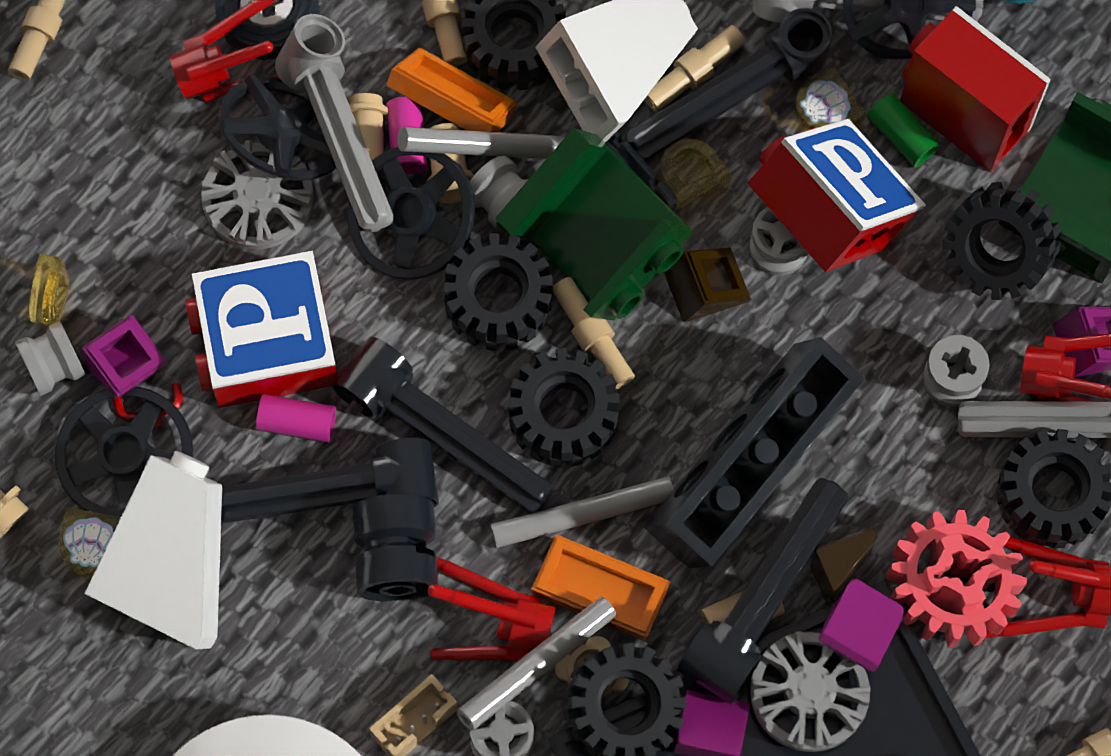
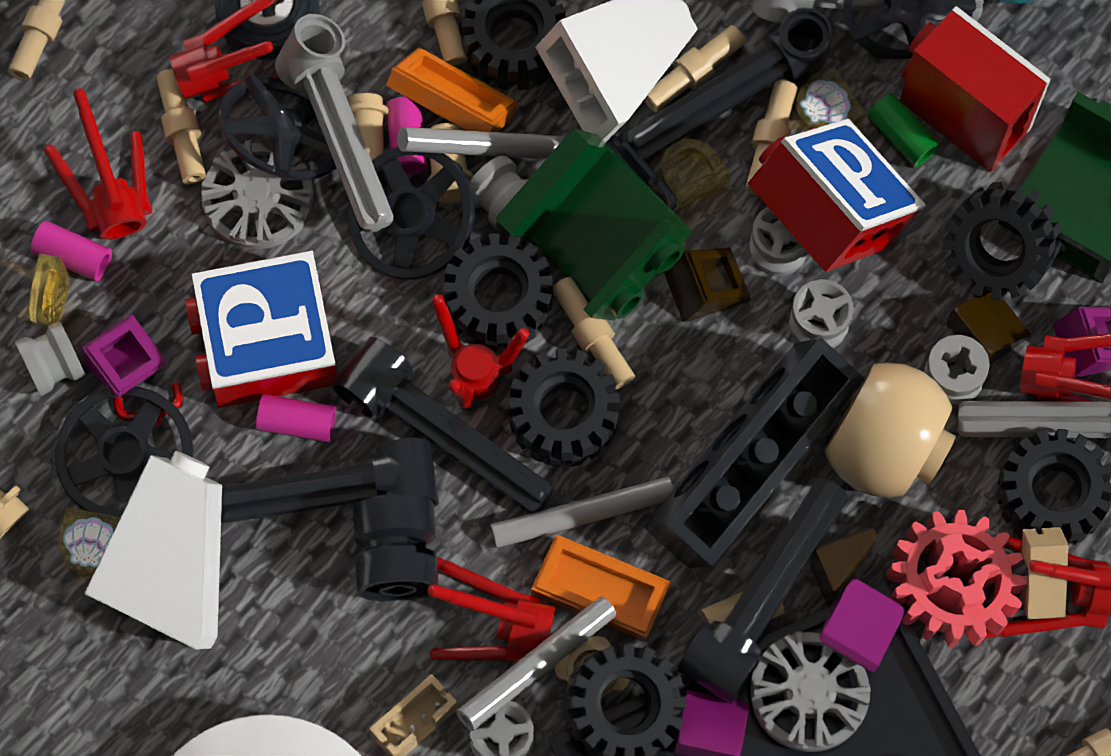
(76, 251): none -> dark pink piece
(115, 206): none -> red plant
(181, 128): none -> tan bar
(474, 366): none -> red plant
(774, 123): none -> tan bar
(826, 303): none -> light grey wheel
(891, 432): none -> tan wheel
(990, 324): none -> dark brown slope
(1044, 594): none -> tan piece

